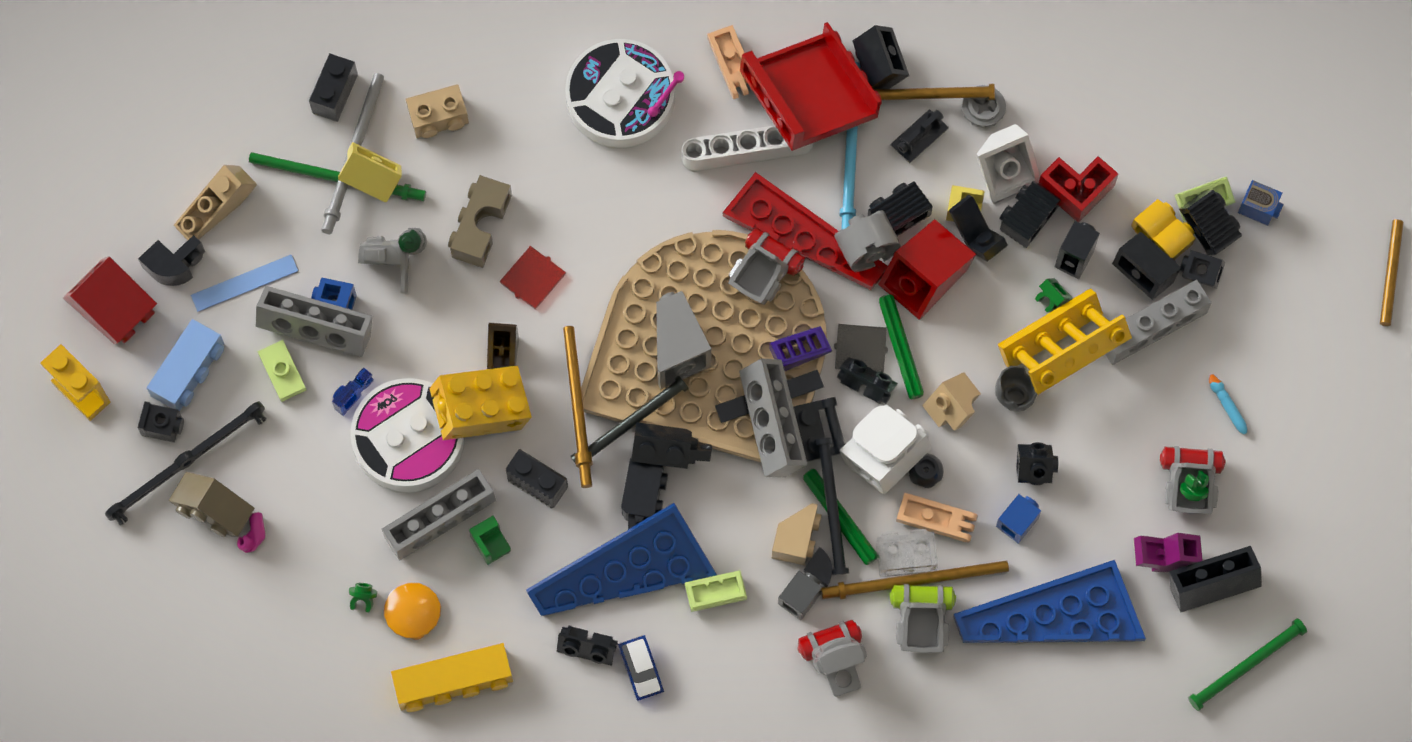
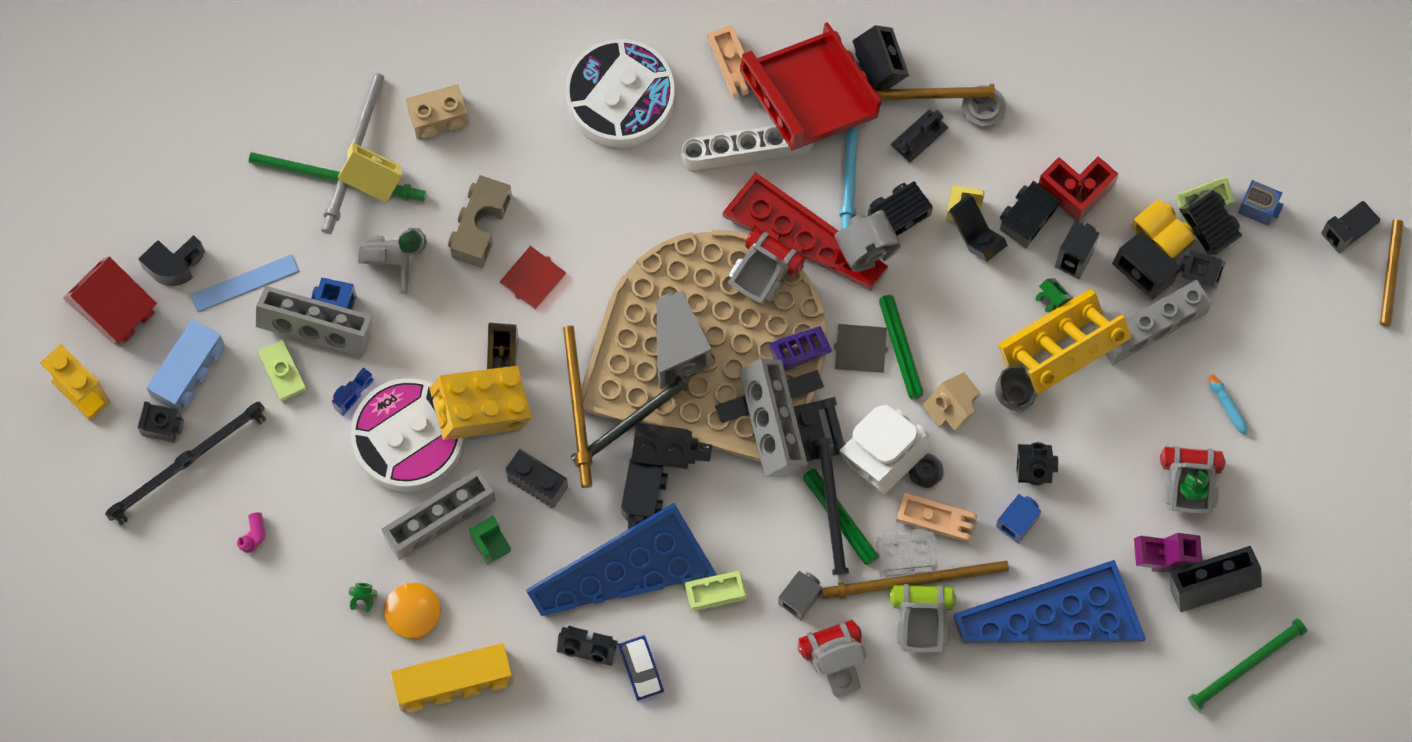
(211, 502): dark tan brick -> none
(216, 201): tan slope -> none
(333, 87): black brick -> none
(677, 78): dark pink hinge -> none
(794, 536): tan slope -> none
(820, 567): black tile -> none
(855, 373): black hinge -> none
(926, 268): red slope -> none
(1007, 162): white slope -> none
(1350, 226): none -> black bracket

